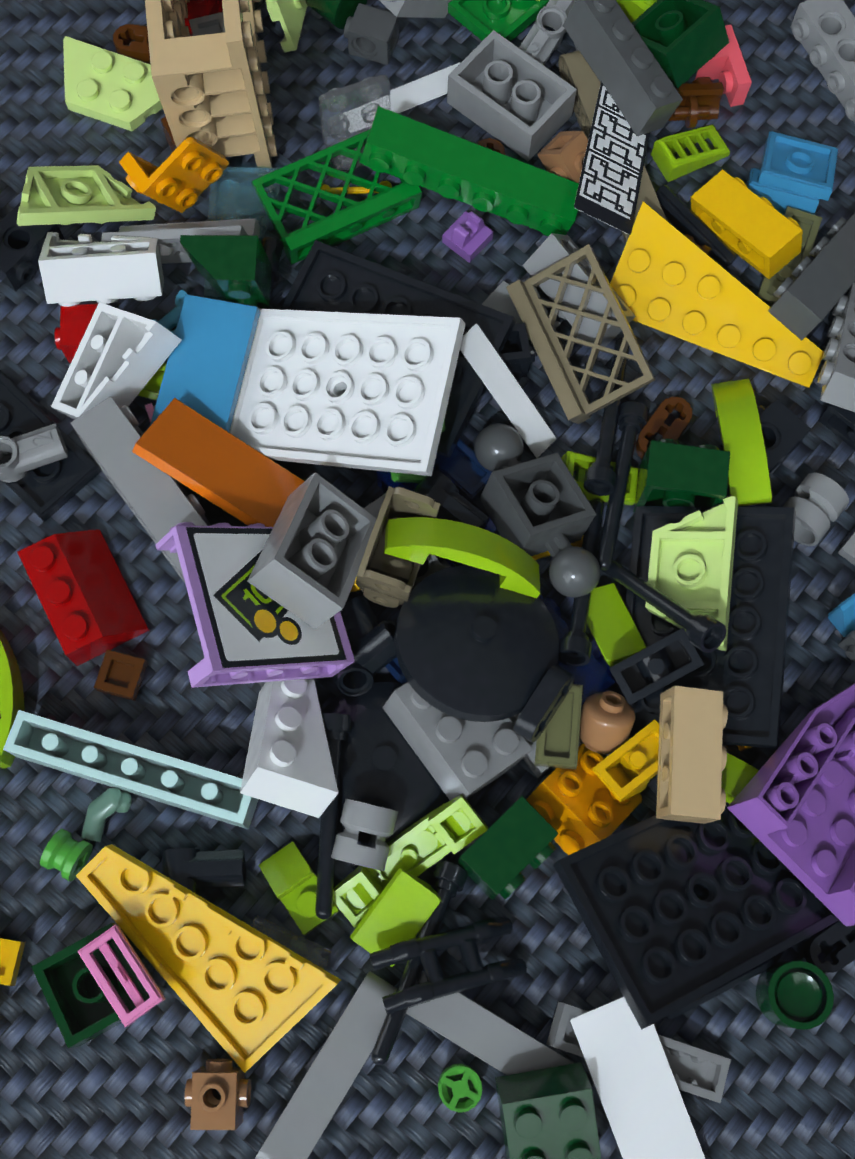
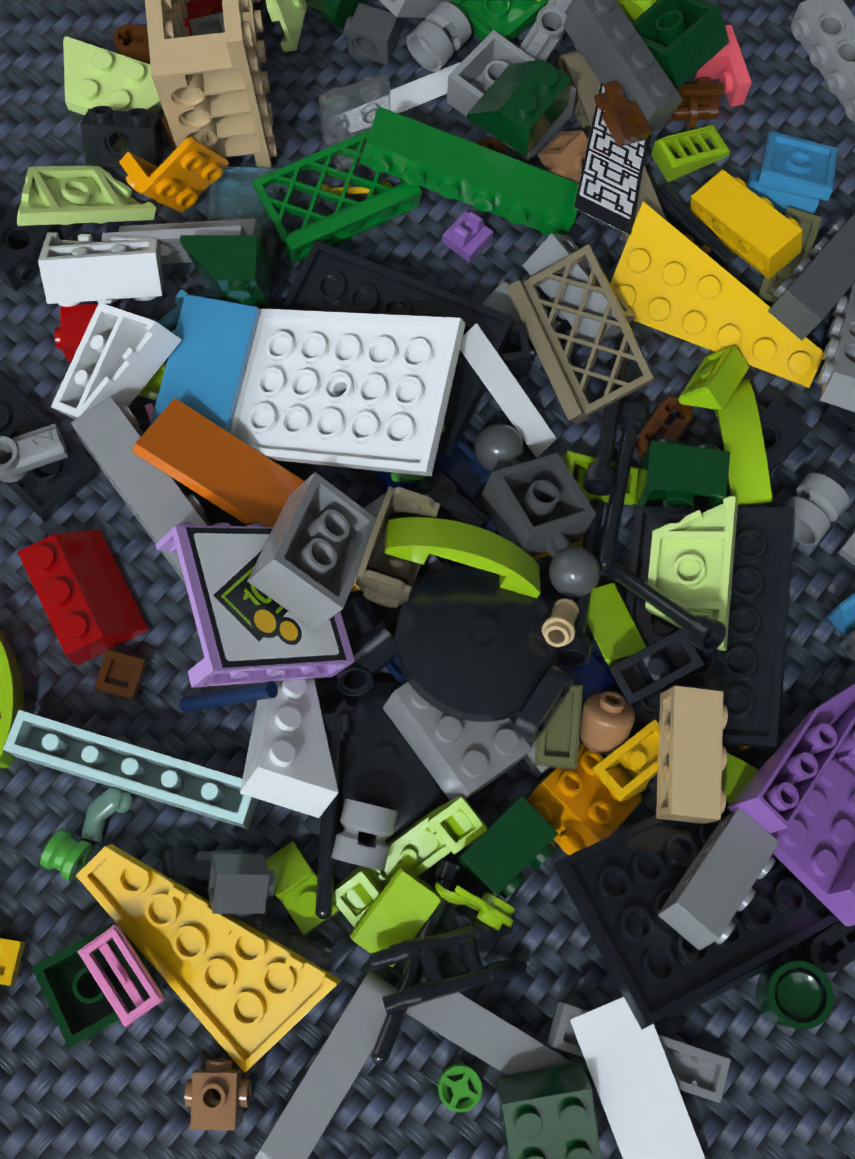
(106, 148): none -> black brick
(229, 696): none -> dark blue bar
(239, 884): none -> dark grey brick
(439, 36): none -> light grey wheel
(490, 908): none -> lime plate
(522, 103): none -> dark green slope
(560, 628): none -> tan pin
(622, 117): none -> reddish brown plate
(715, 379): none -> lime slope
(720, 880): none -> light grey brick

